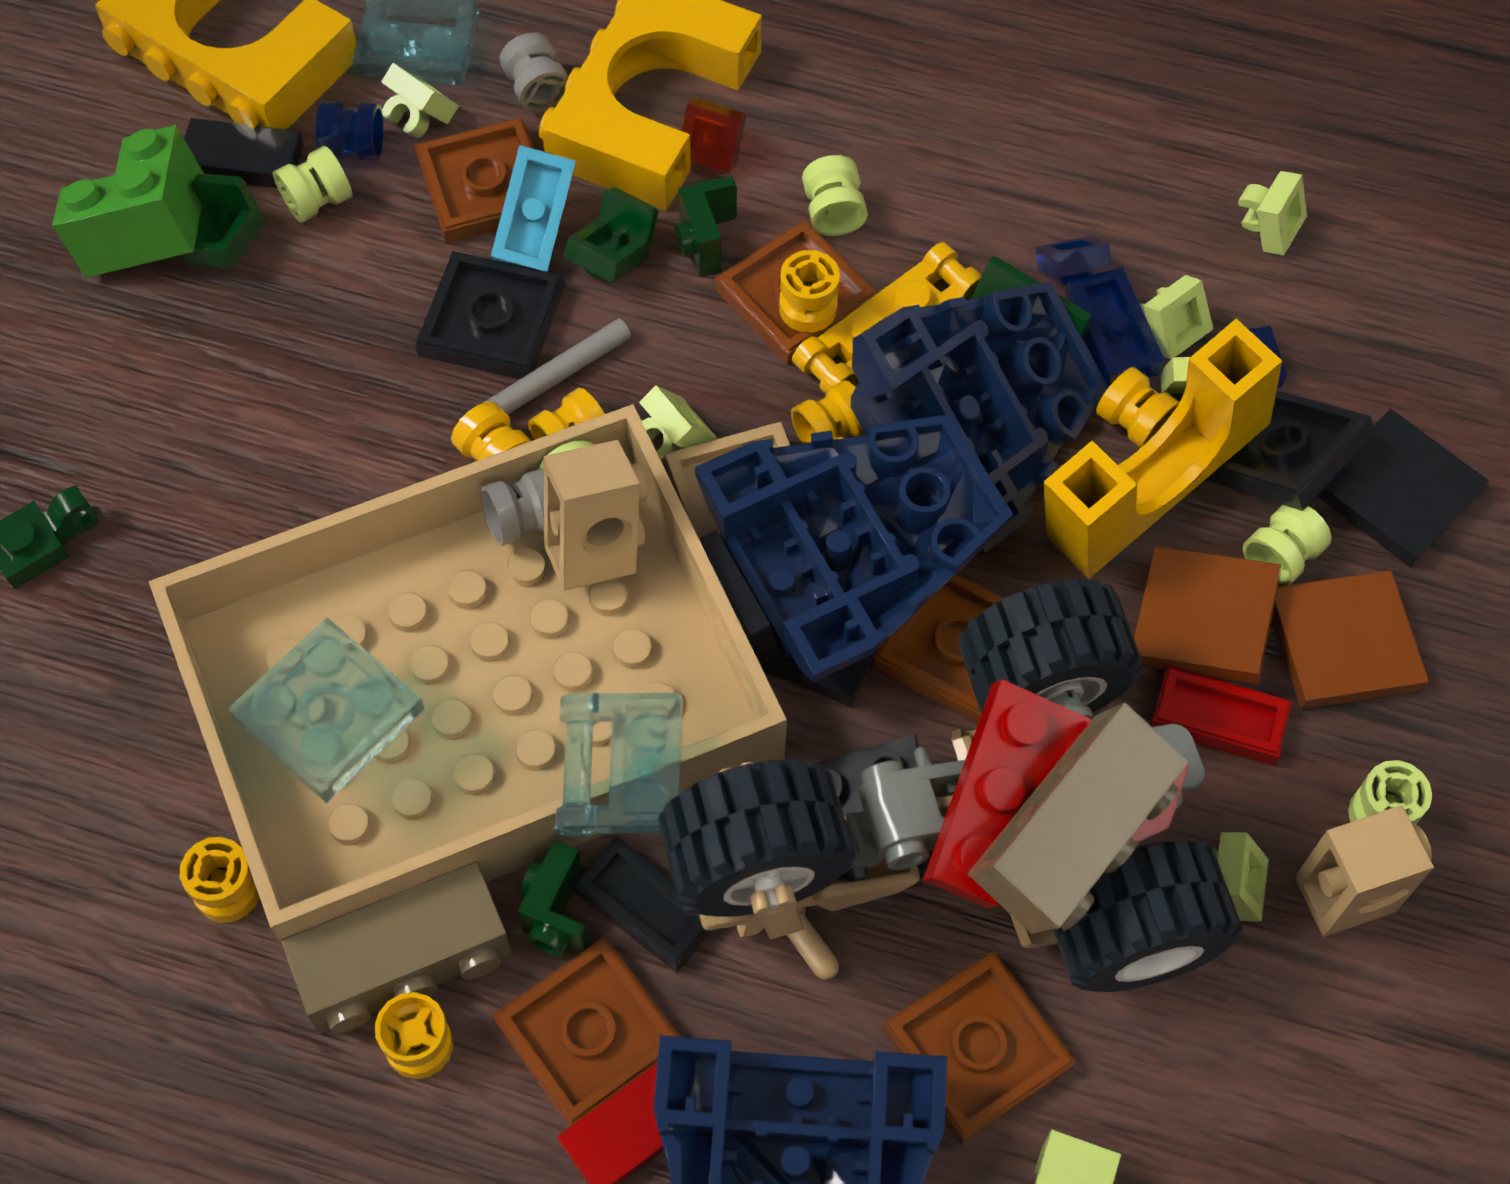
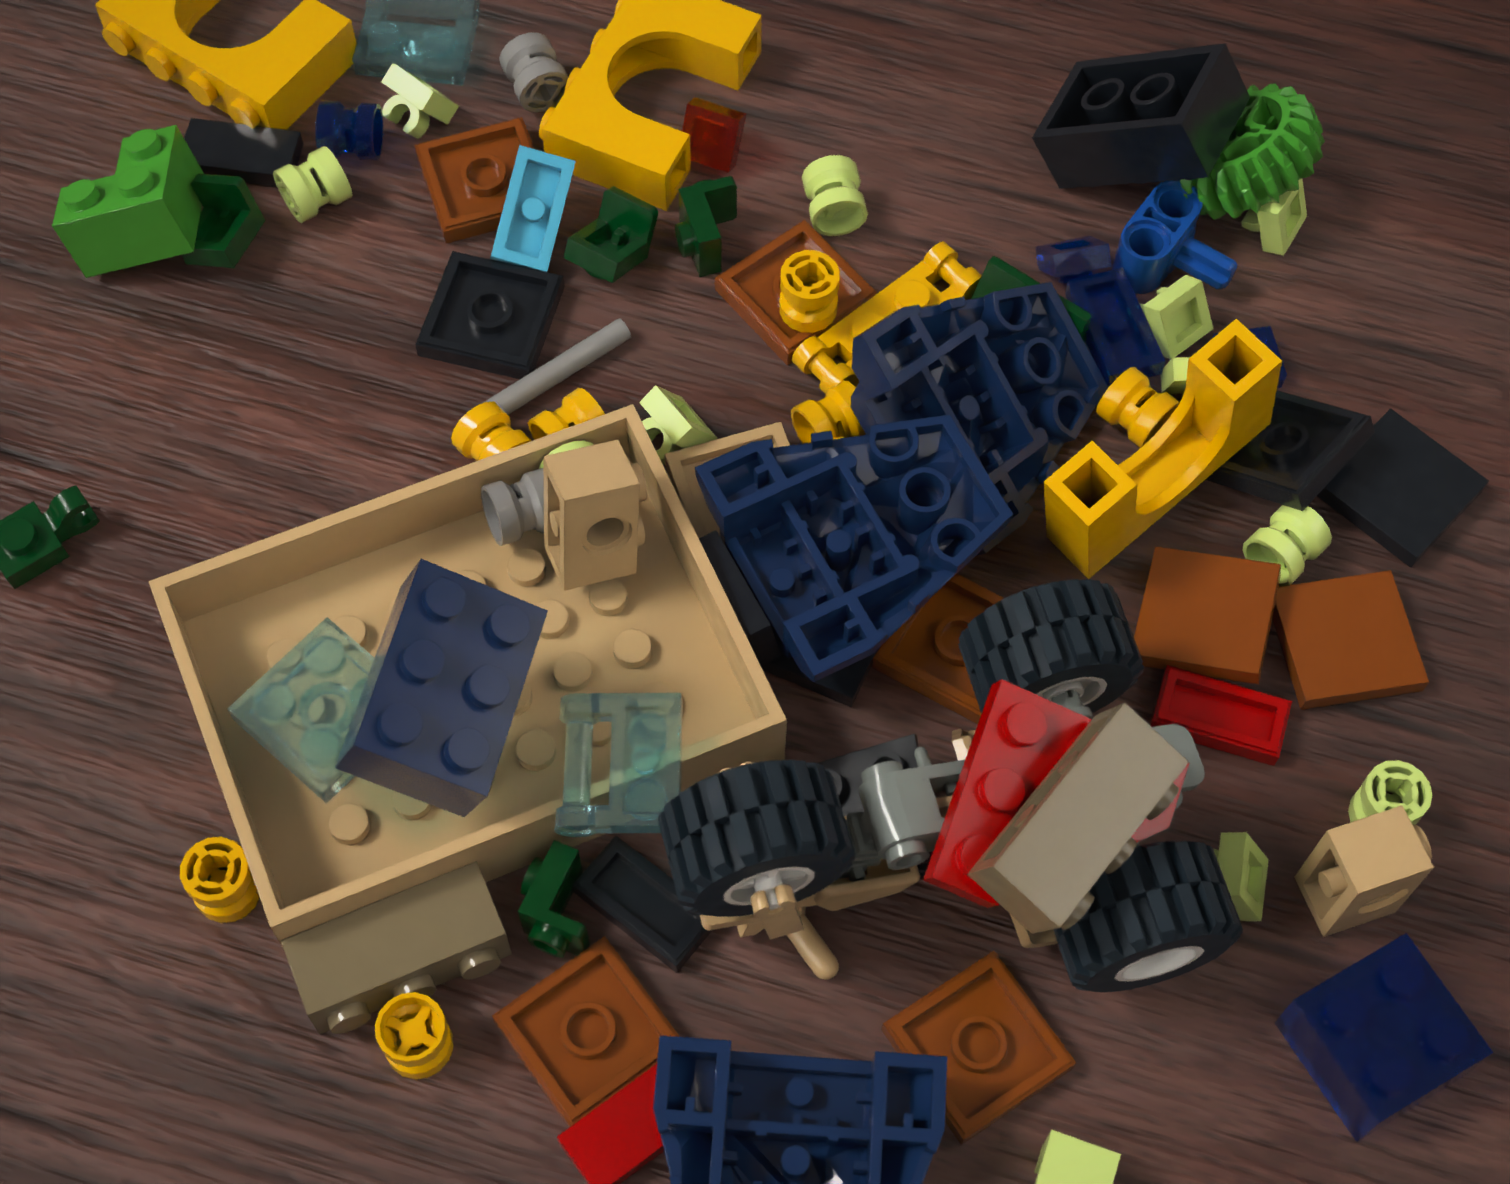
(442, 689): none -> dark blue brick
(1142, 117): none -> black brick
(1162, 239): none -> blue beam
(1264, 155): none -> bright green gear
(1382, 1036): none -> clear blue brick

